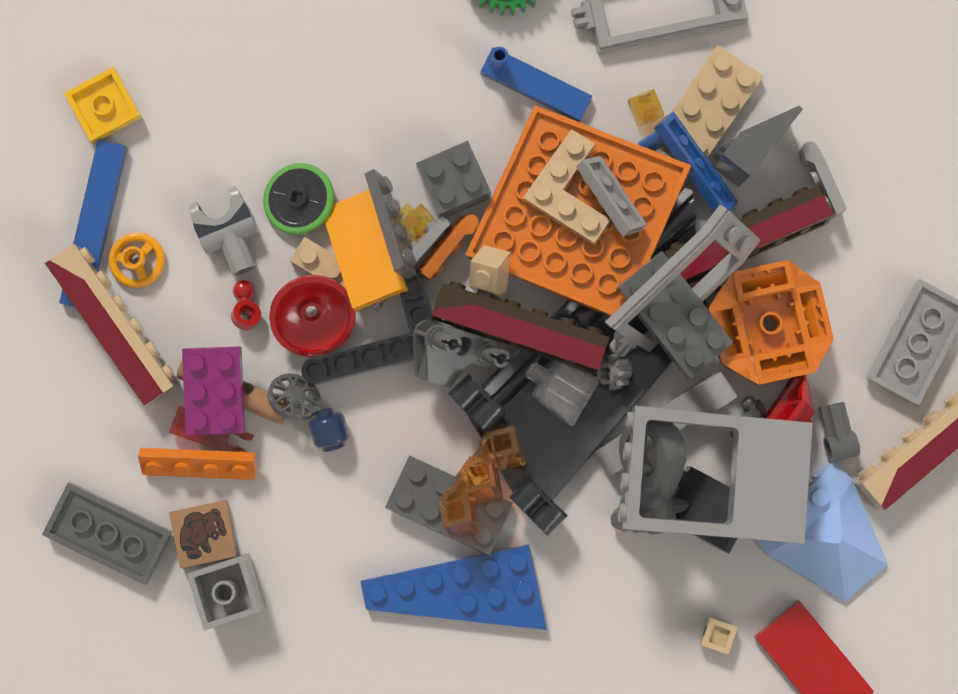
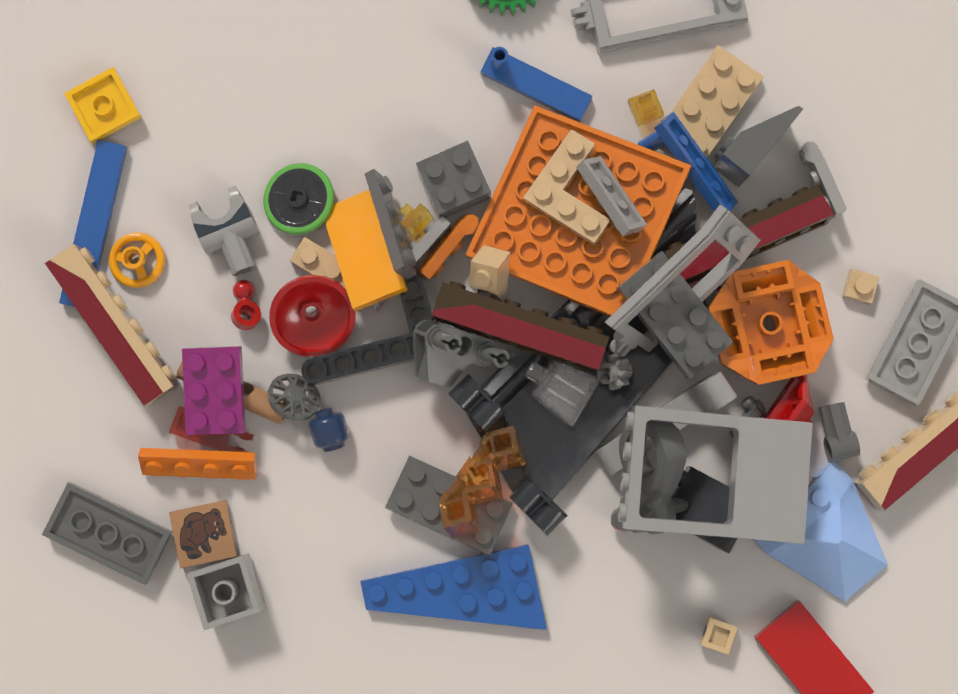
(860, 286): none -> tan plate

